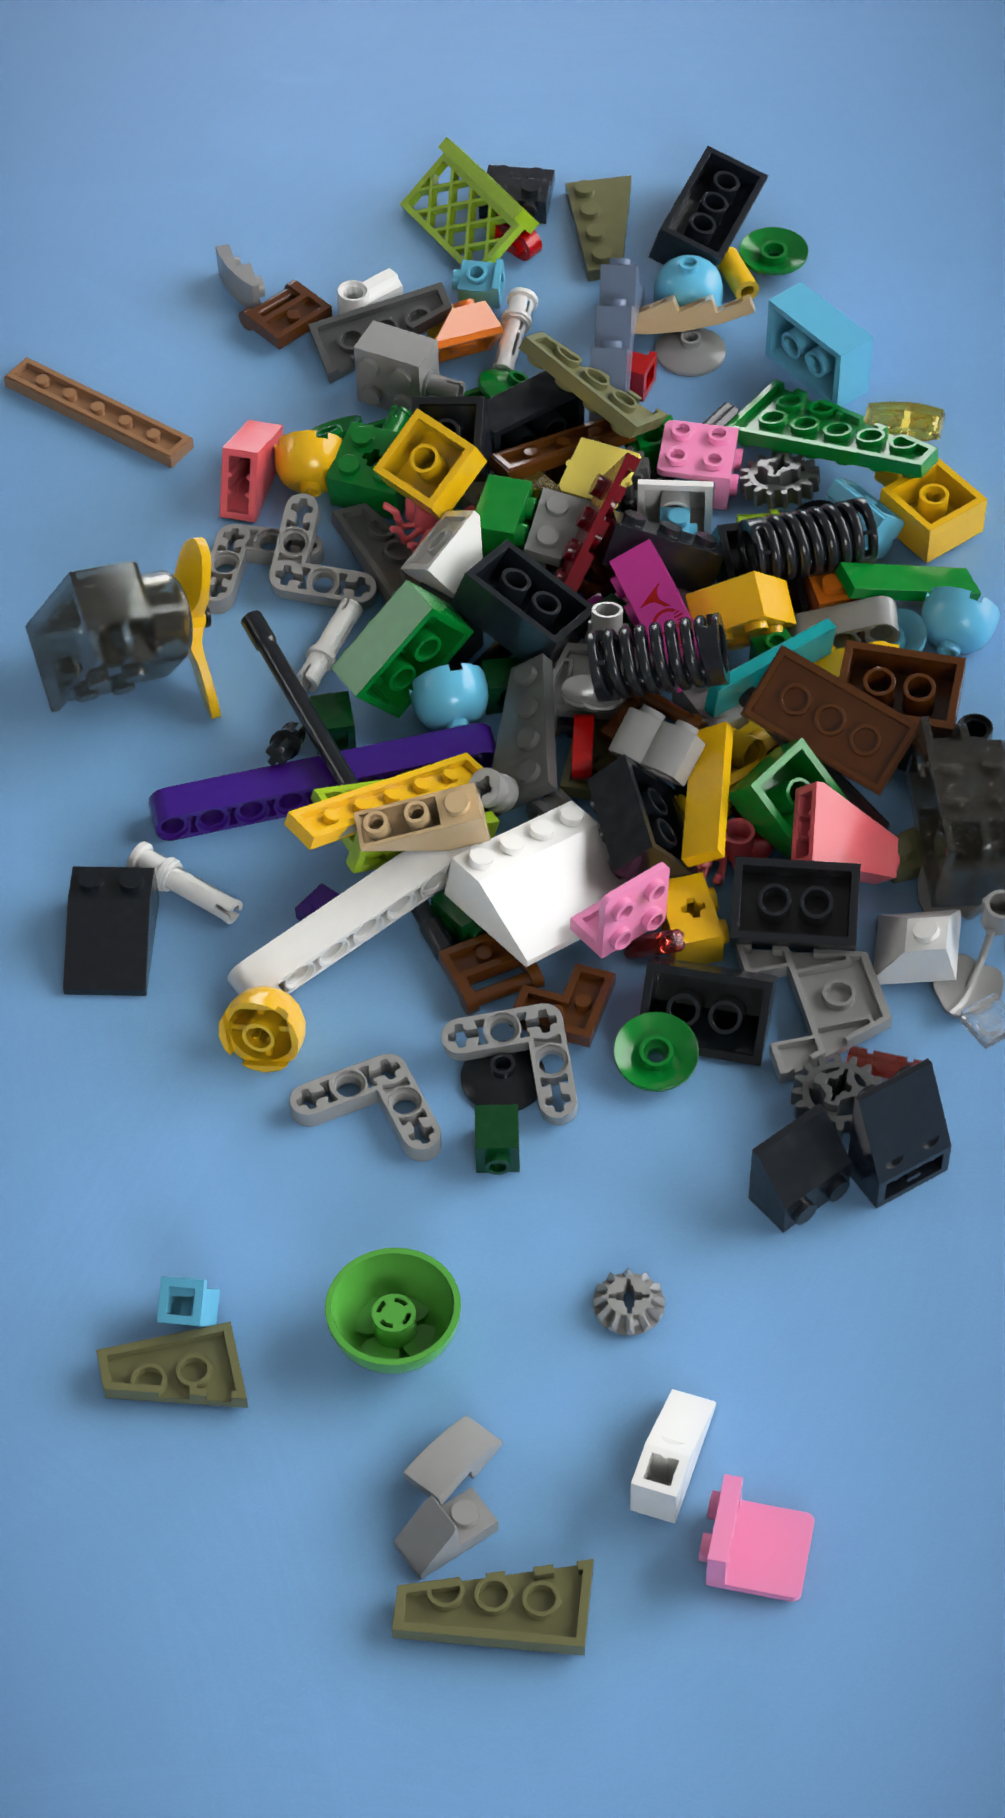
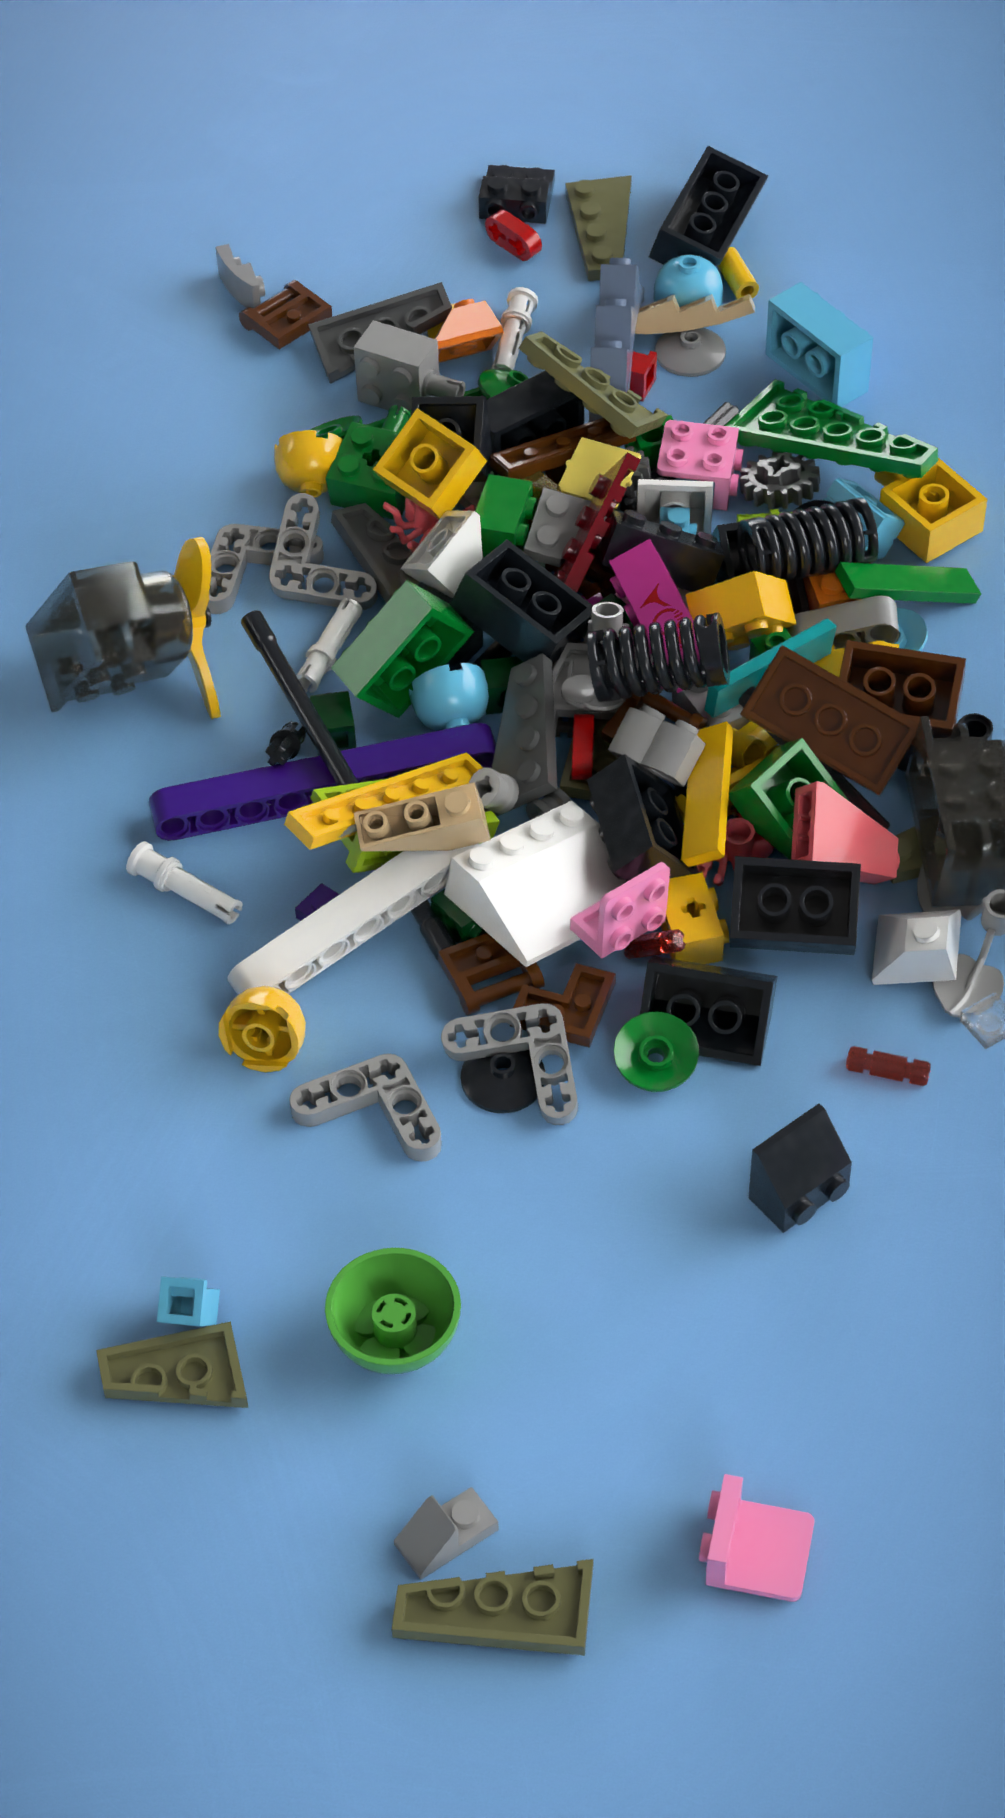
(99, 412): medium nougat tile -> none
(110, 930): black slope -> none
(248, 470): coral slope -> none
(358, 294): white piece -> none
(451, 1457): light grey slope -> none
(480, 184): lime fence -> none
(480, 281): medium azure brick -> none
(497, 1139): dark green brick -> none
(612, 1311): light grey gear -> none
(670, 1456): white slope -> none
(773, 251): green dish -> none
(833, 1087): dark grey gear -> none
(835, 997): light grey wing -> none
(898, 1134): black slope -> none
(908, 418): clear yellow slope -> none
(957, 622): medium azure cylinder -> none

